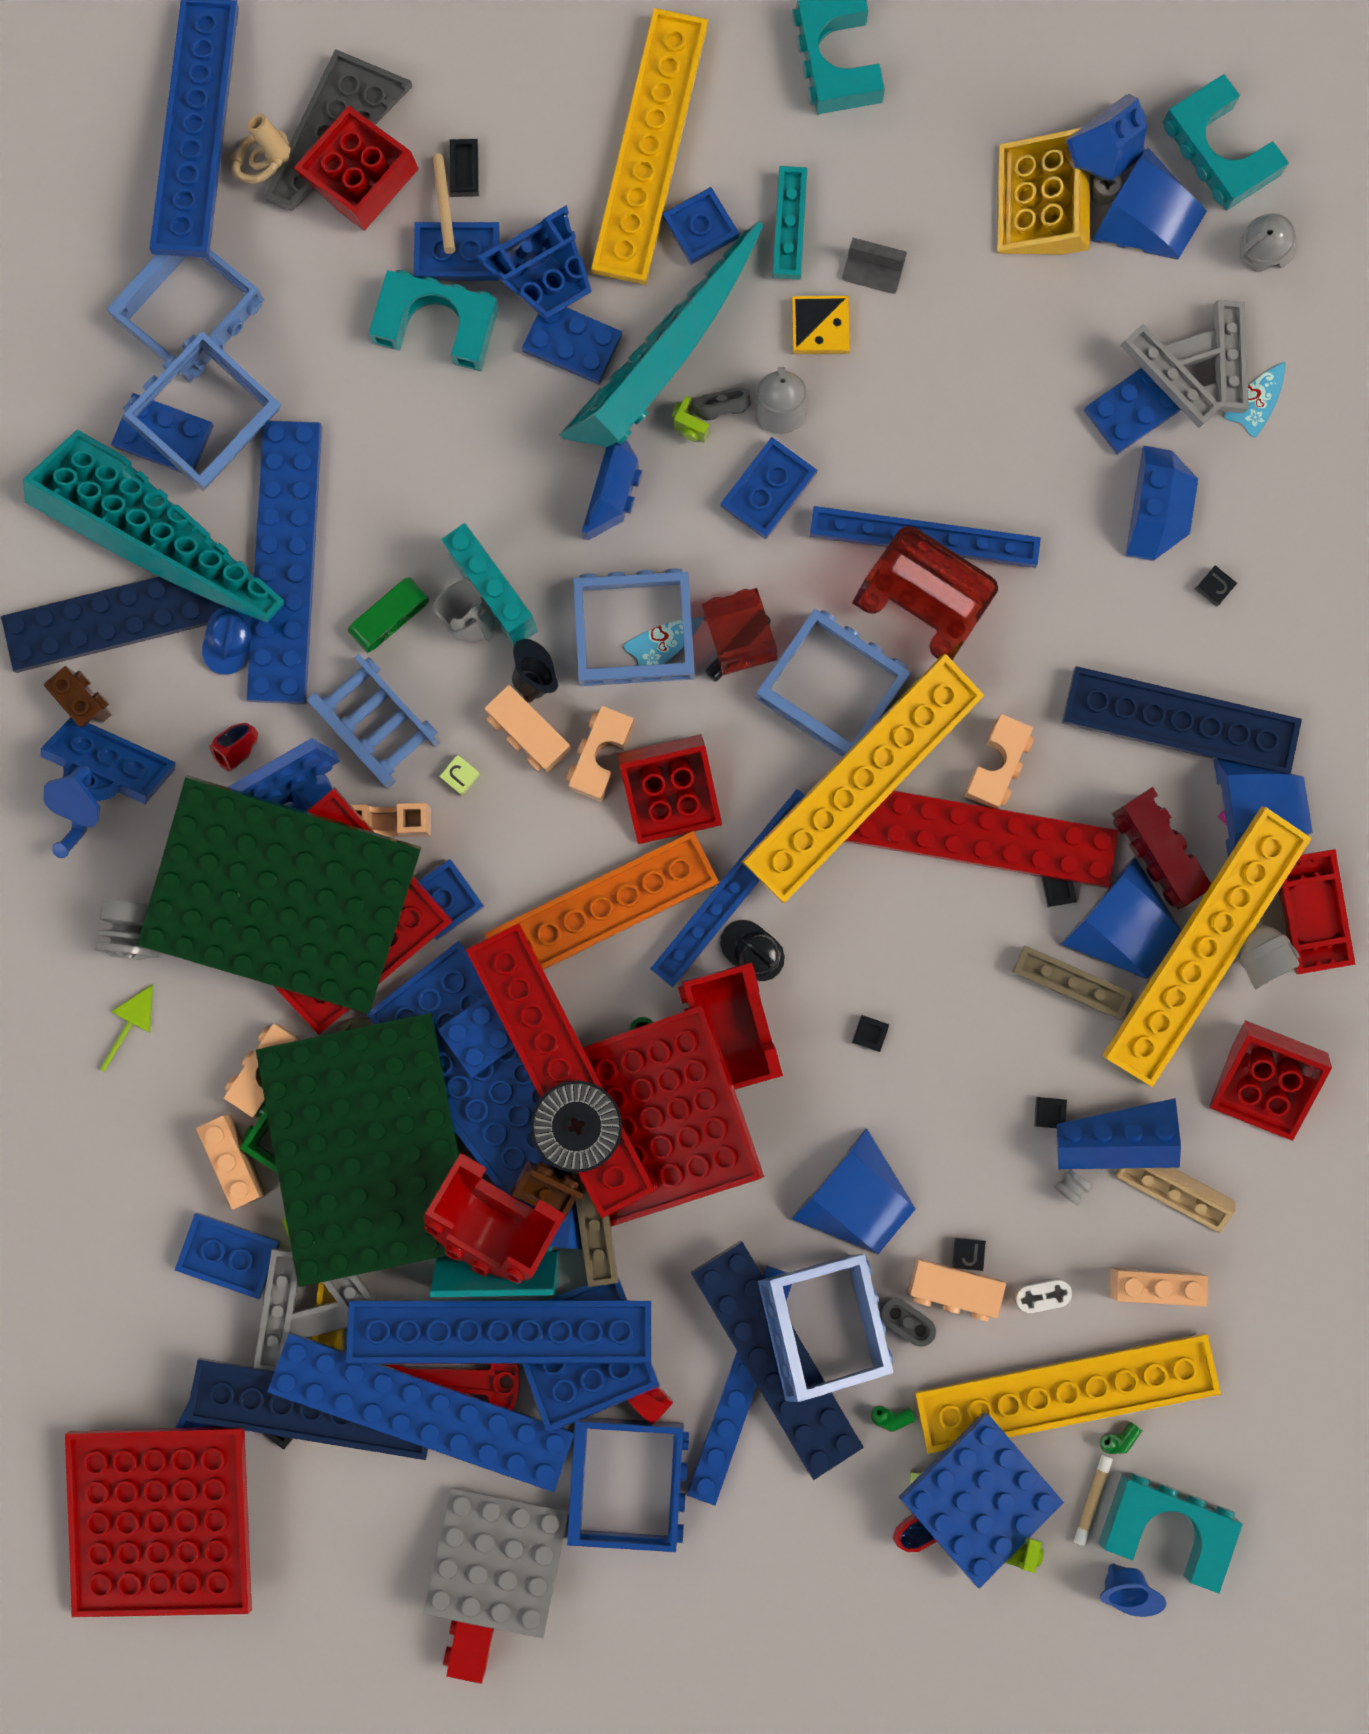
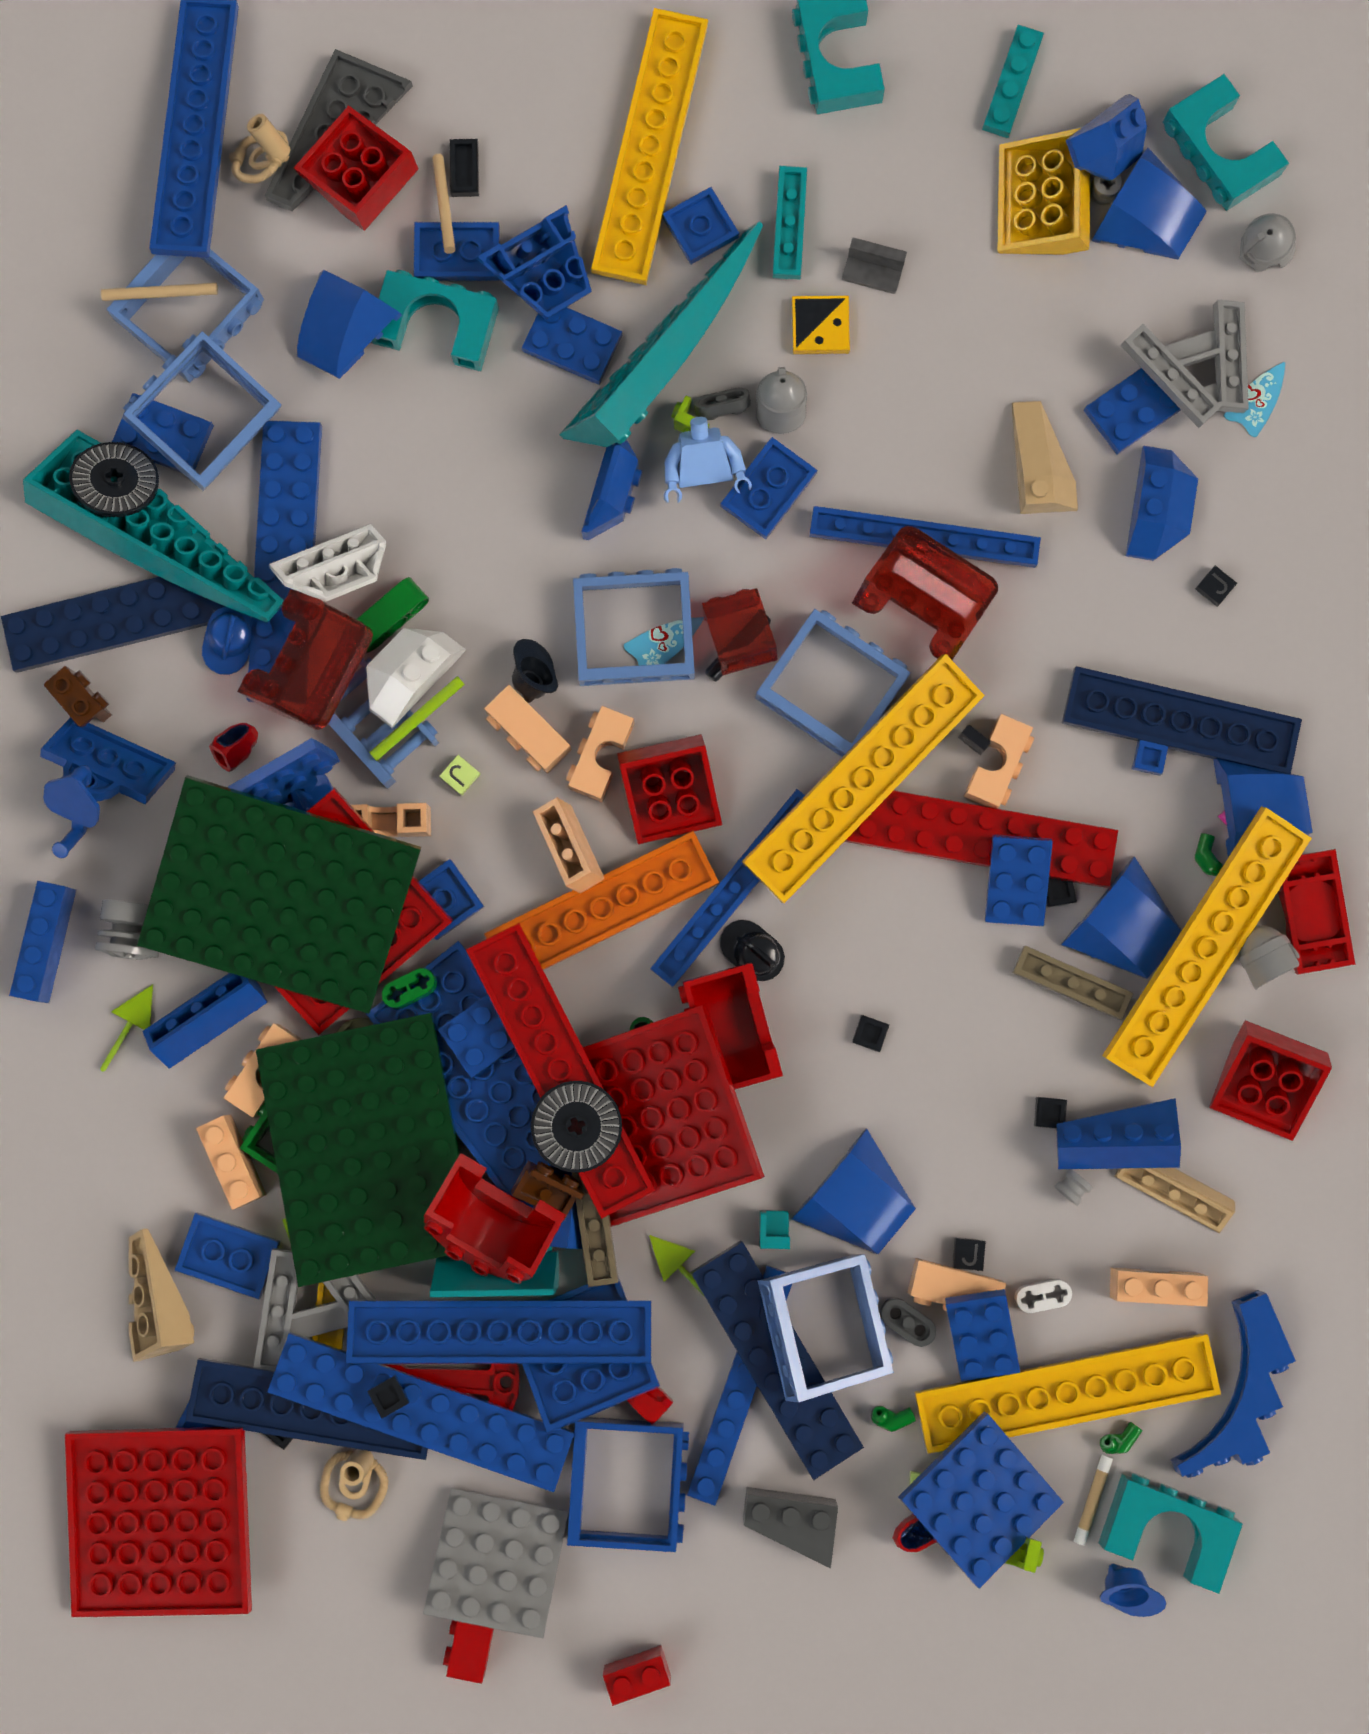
(43, 942): none -> blue brick
(92, 481): none -> piece
(159, 291): none -> tan bar
(160, 1314): none -> tan wedge
(203, 1018): none -> blue brick
(313, 663): none -> clear red windscreen
(334, 565): none -> white wedge
(340, 324): none -> blue wedge
(357, 1468): none -> tan piece
(388, 1396): none -> black plate
(406, 982): none -> green beam
(408, 670): none -> white wedge
(418, 717): none -> lime bar
(464, 612): light grey helmet -> none
(491, 584): teal arch -> none
(568, 845): none -> light nougat brick
(636, 1675): none -> red brick
(670, 1258): none -> lime piece
(702, 459): none -> light blue torso
(774, 1230): none -> teal panel
(794, 1521): none -> dark grey wedge
(974, 739): none -> black tile
(982, 1335): none -> blue plate
(1013, 81): none -> teal plate
(1018, 880): none -> blue plate
(1042, 469): none -> tan wedge
(1150, 757): none -> blue plate
(1161, 849): dark red wedge -> none
(1205, 858): none -> green arm
(1237, 1431): none -> blue arch

